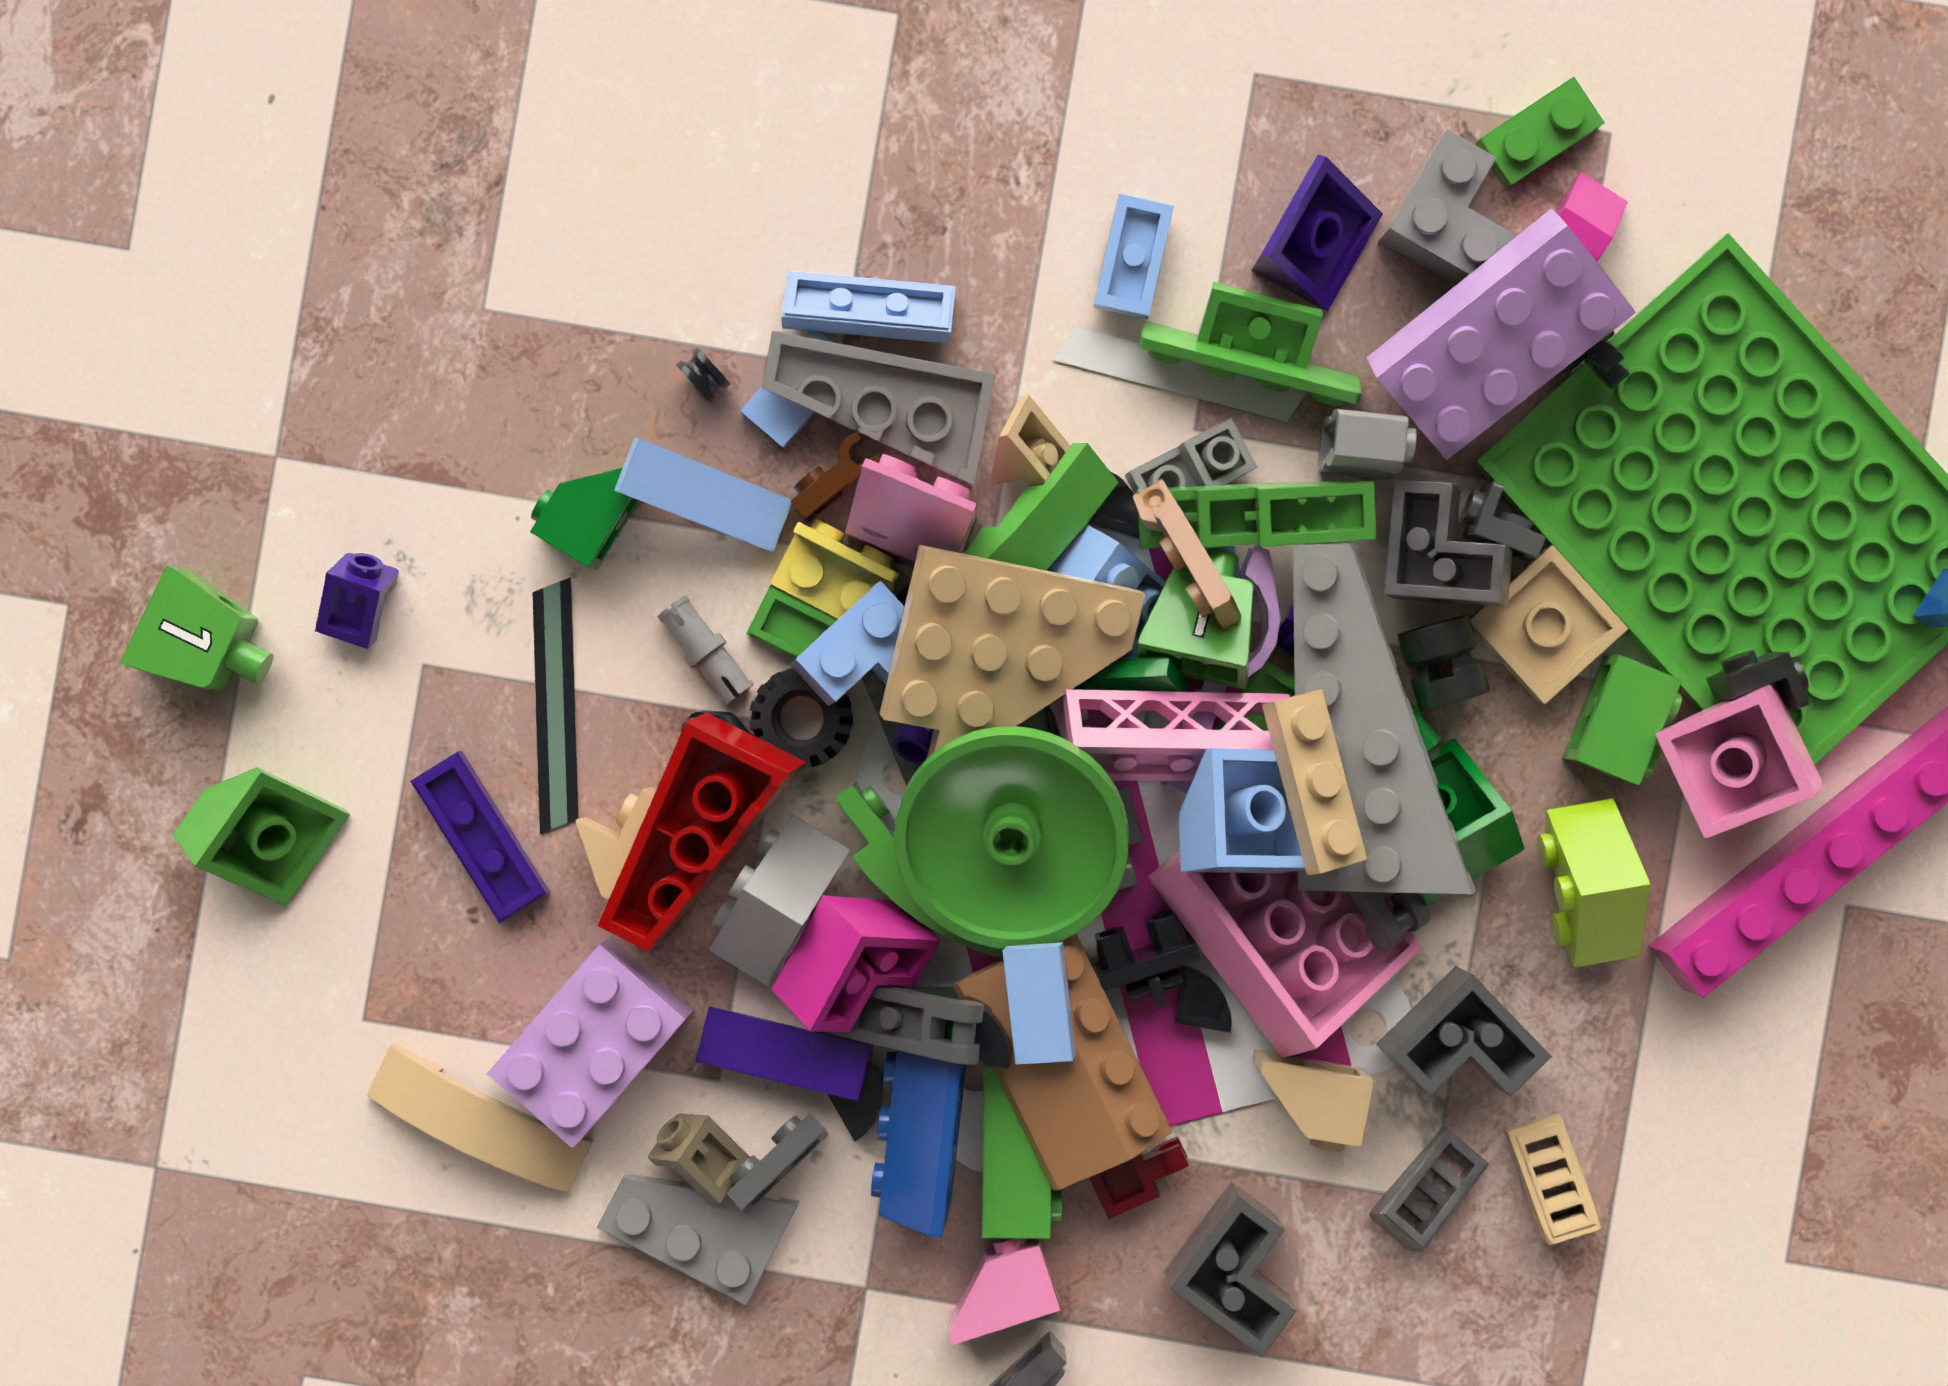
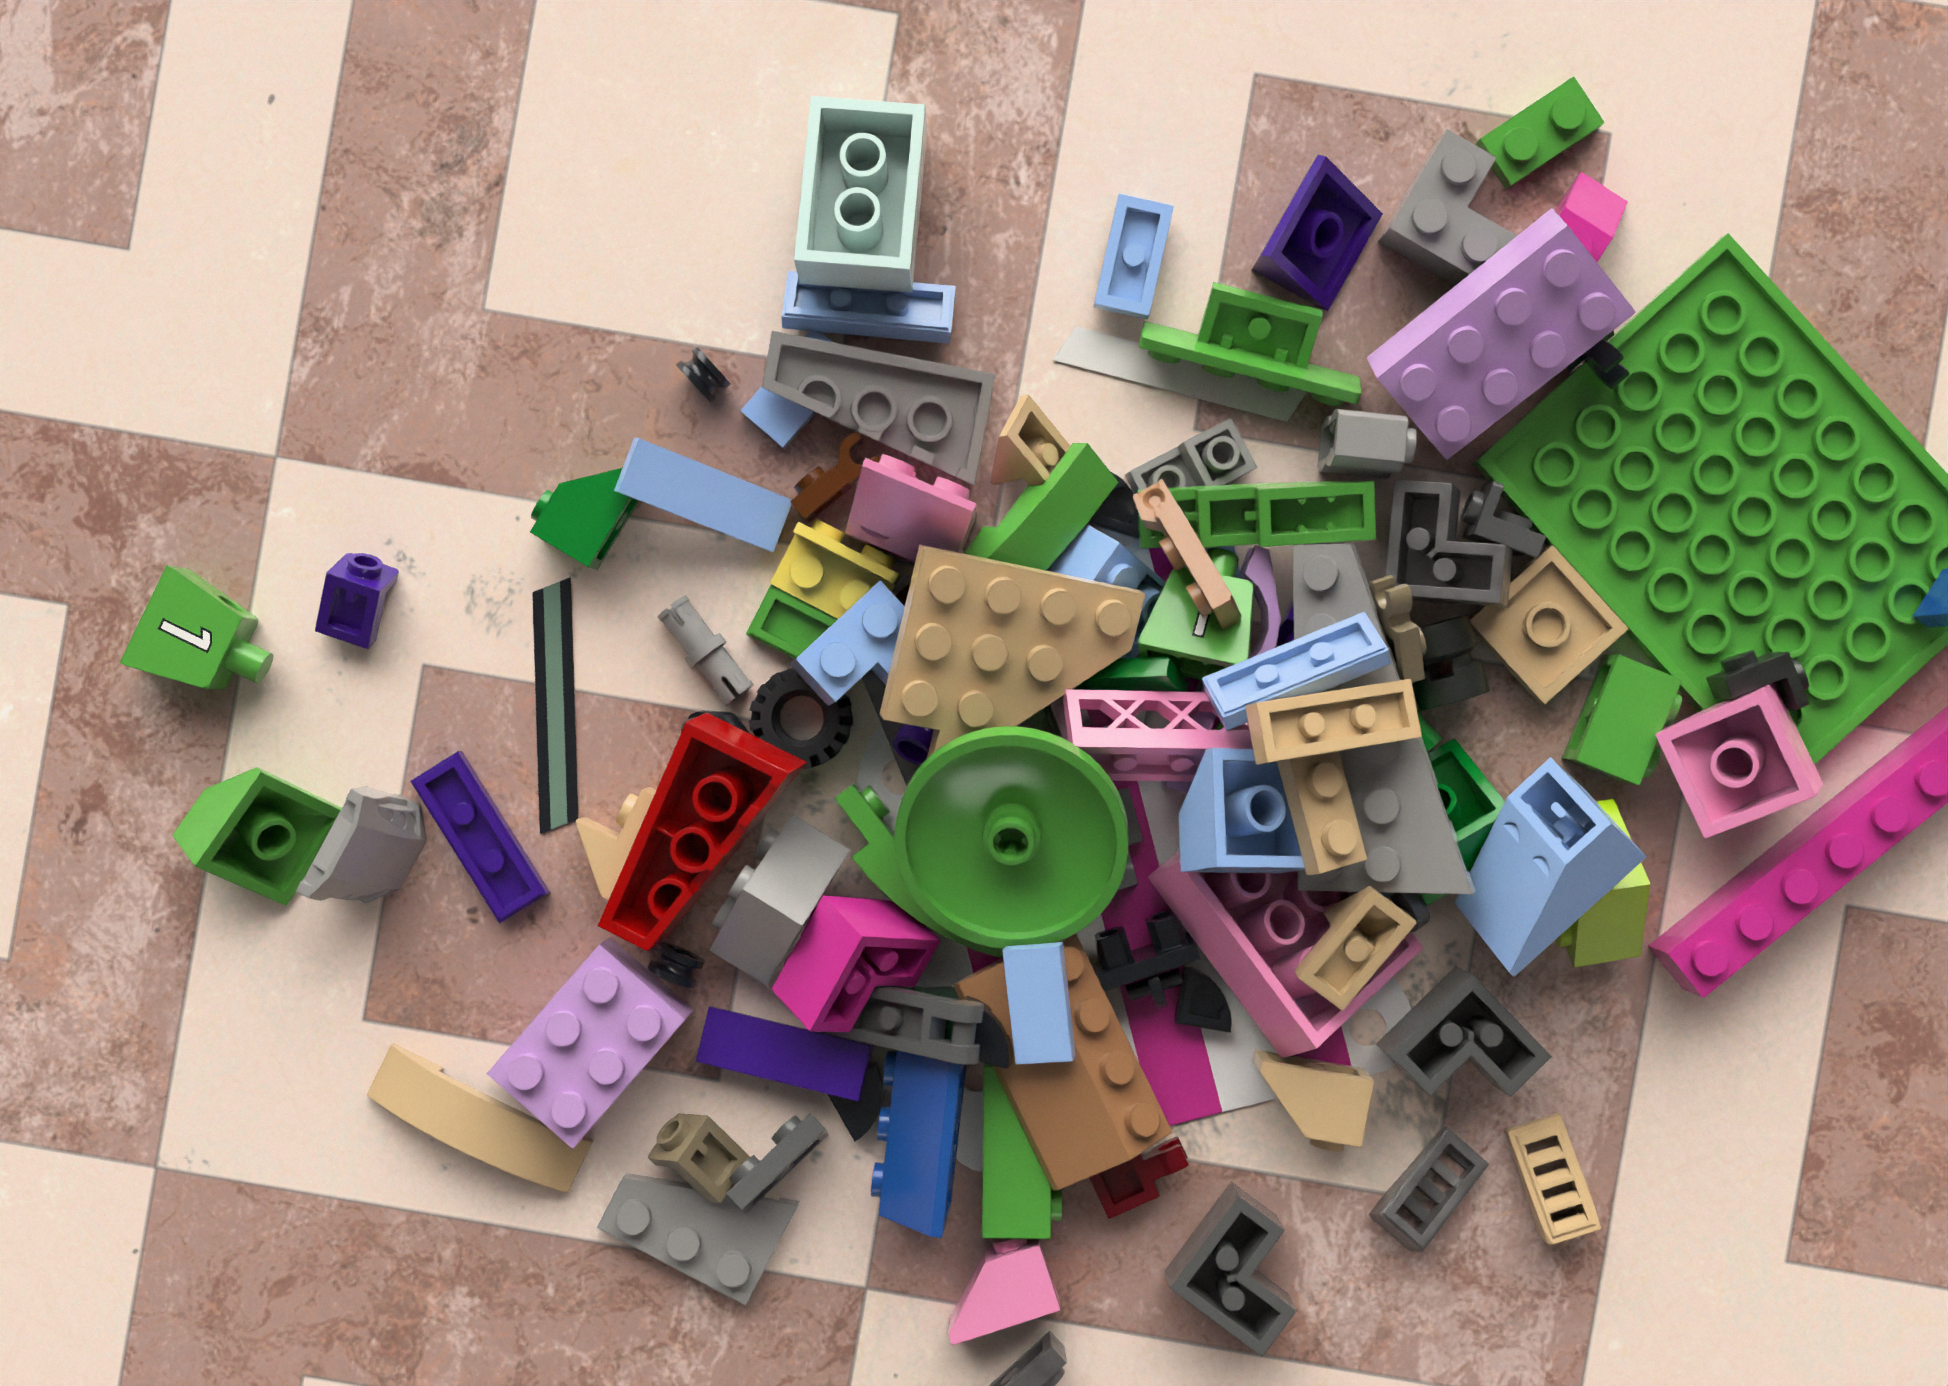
(367, 848): none -> light grey slope
(676, 964): none -> black bush
(861, 194): none -> light aqua brick
(1297, 668): none -> light blue tile
(1333, 721): none -> tan plate
(1358, 942): none -> tan slope
(1400, 633): none -> dark tan plate
(1544, 866): none -> light blue slope

